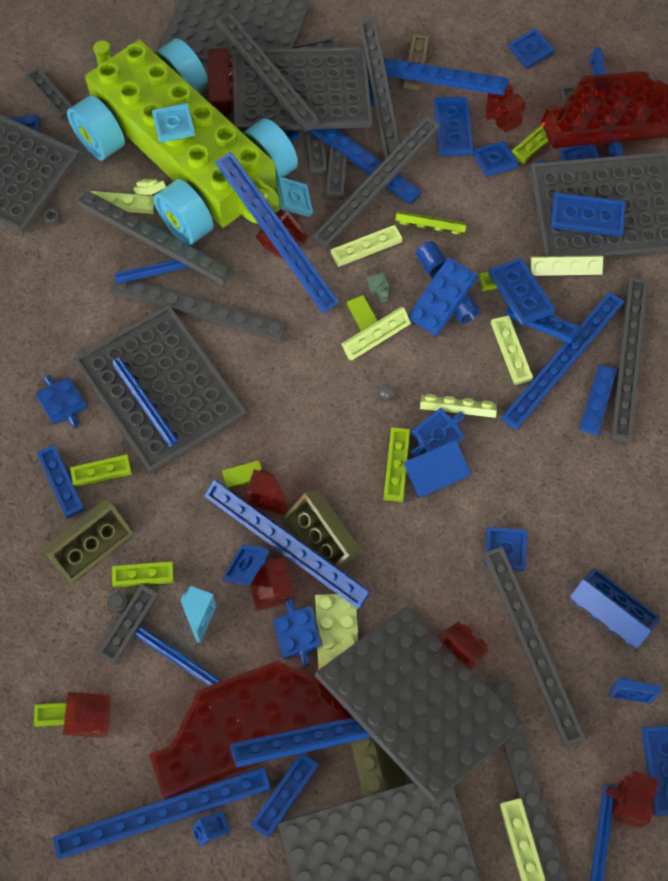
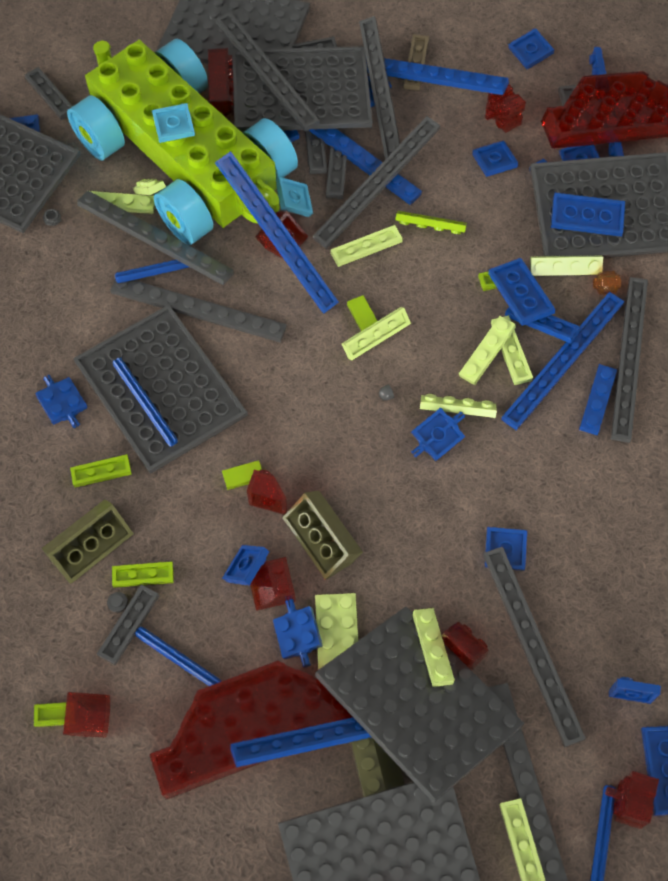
(60, 481): blue plate -> none
(161, 813): blue plate -> none
(199, 609): medium azure slope -> none
(210, 828): blue bracket -> none
(284, 795): blue plate -> none
(288, 544): plate -> none
(379, 286): sand green plate -> none
(395, 469): lime plate -> none
(432, 261): blue piece -> none
(433, 647): none -> yellowish green plate
(437, 468): blue tile -> none
(442, 296): blue plate -> none
(455, 127): blue plate -> none
(487, 350): none -> yellowish green plate
(530, 145): lime plate -> none
(607, 282): none -> clear orange head
(615, 608): slope -> none

